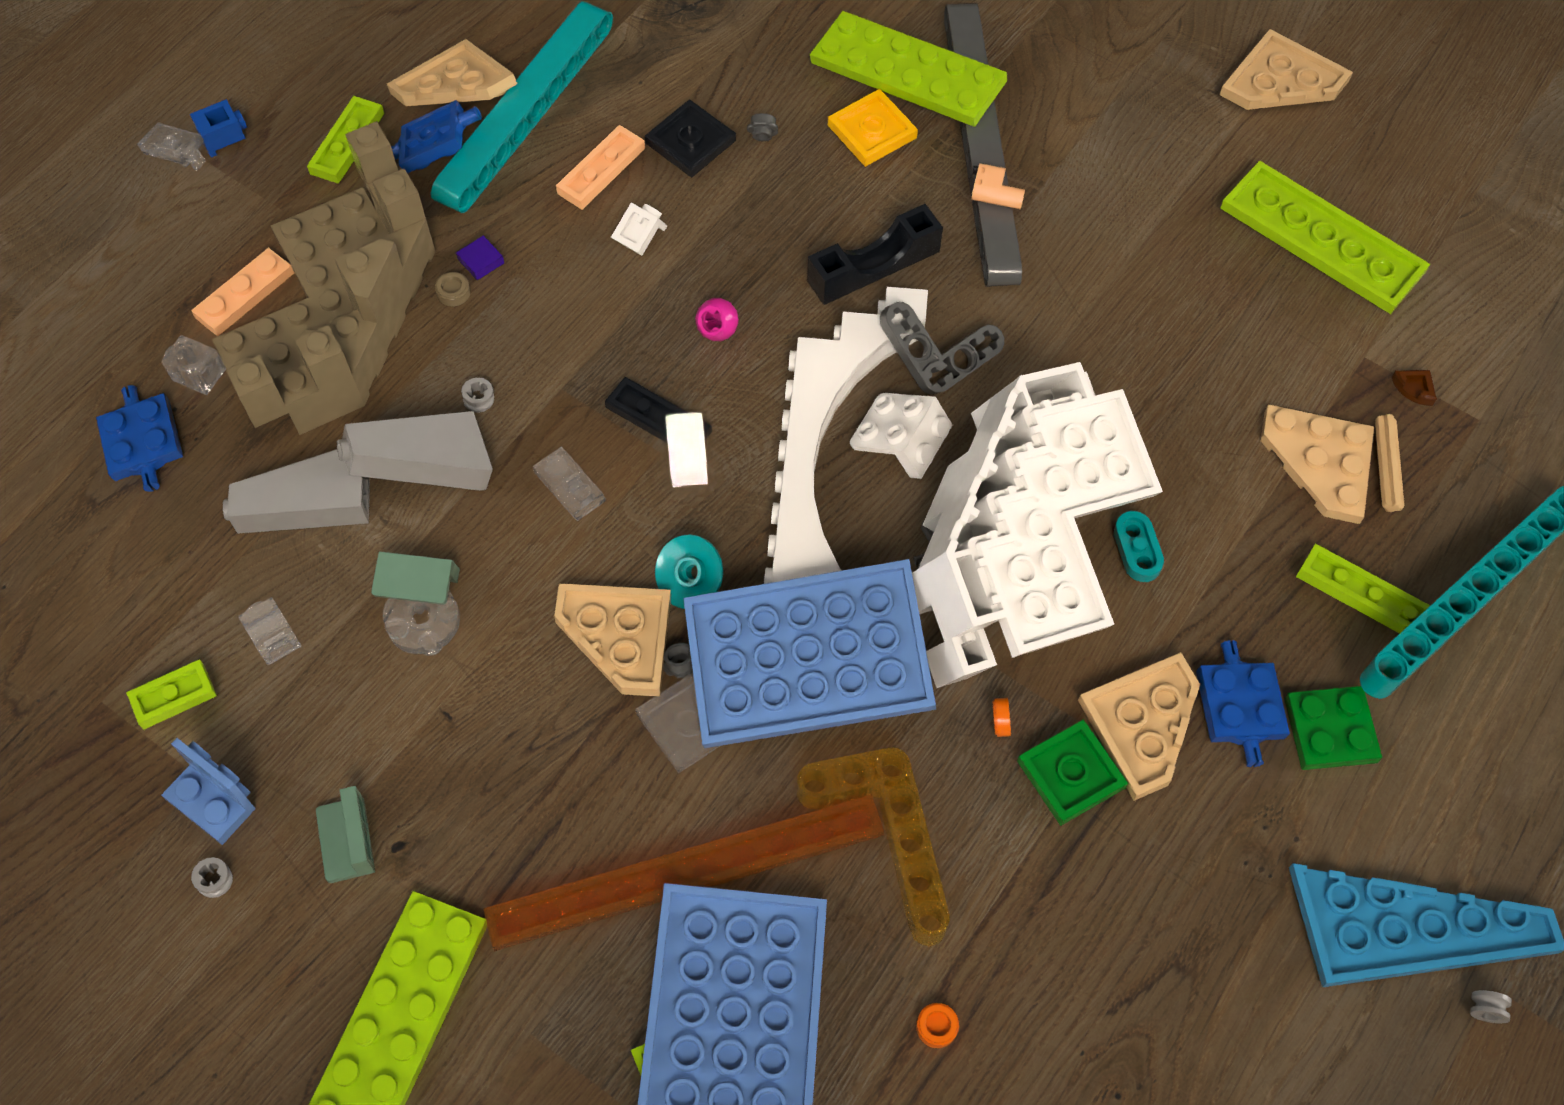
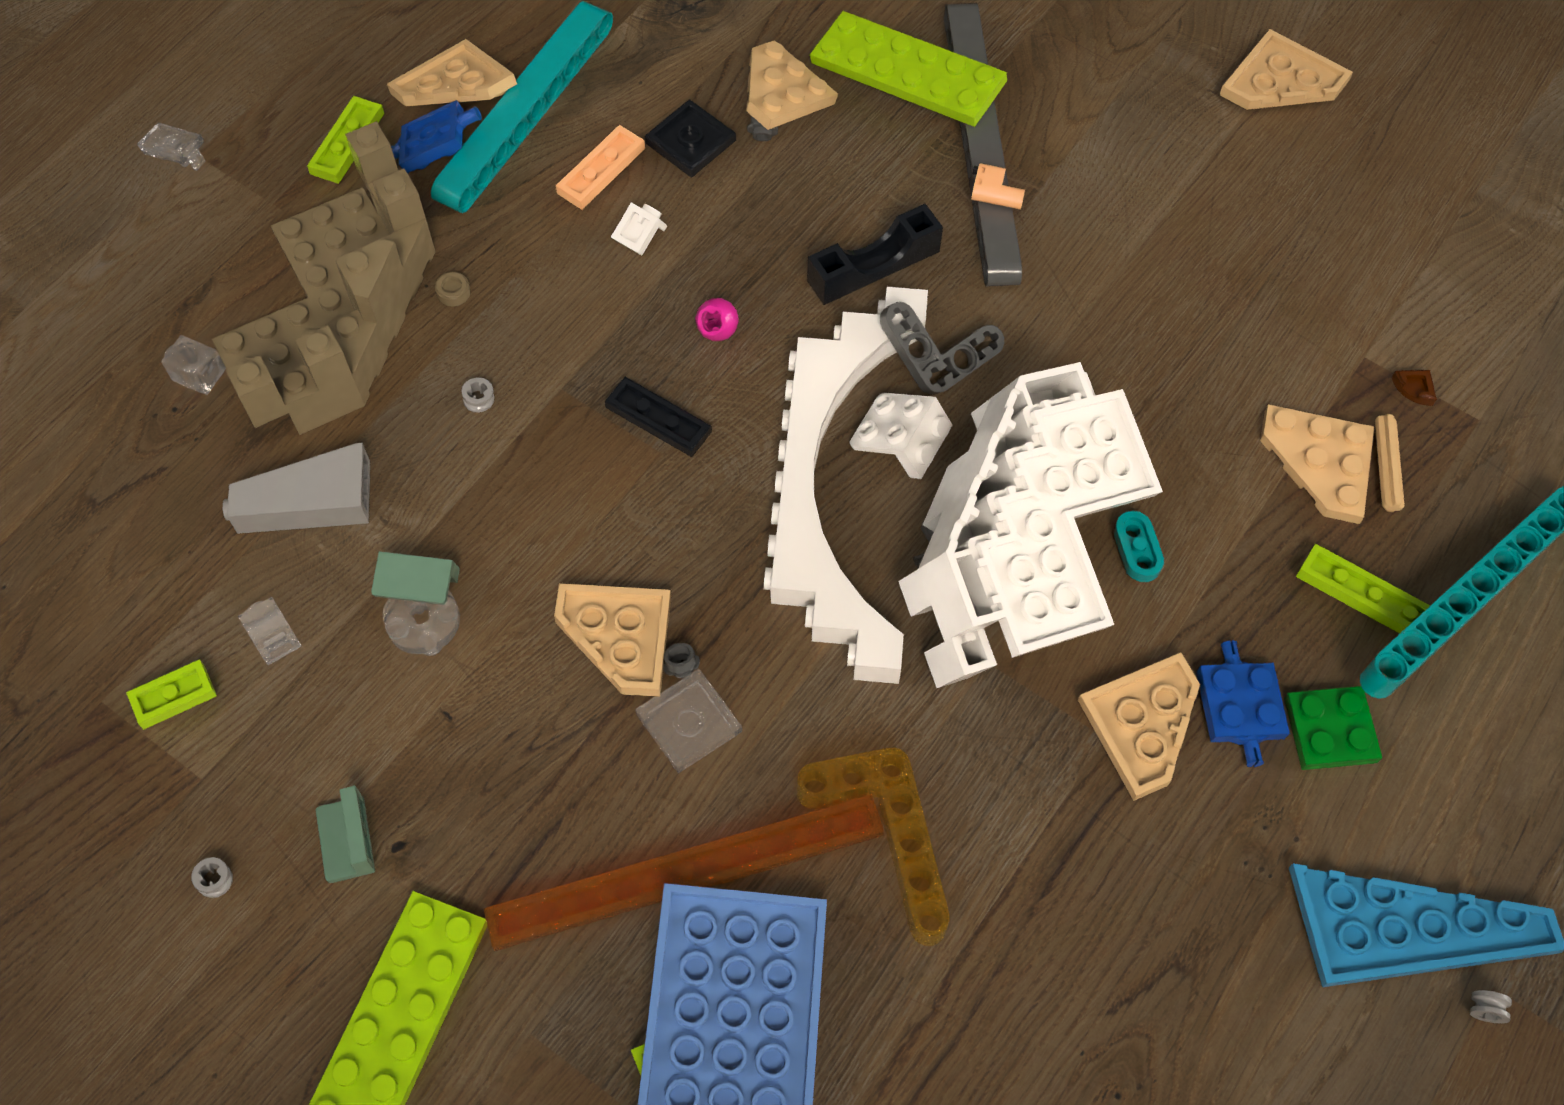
(139, 437): blue plate -> none
(209, 793): medium blue bracket -> none
(219, 126): blue brick -> none
(242, 292): light nougat plate -> none
(419, 450): light grey slope -> none
(480, 257): dark purple tile -> none
(569, 483): clear plate -> none
(676, 564): teal dish -> none
(686, 449): clear plate -> none
(783, 87): none -> tan plate
(808, 654): medium blue plate -> none
(872, 127): yellow plate -> none
(937, 1025): orange tile -> none
(1001, 717): orange tile -> none
(1072, 772): green plate -> none
(1325, 237): lime plate -> none

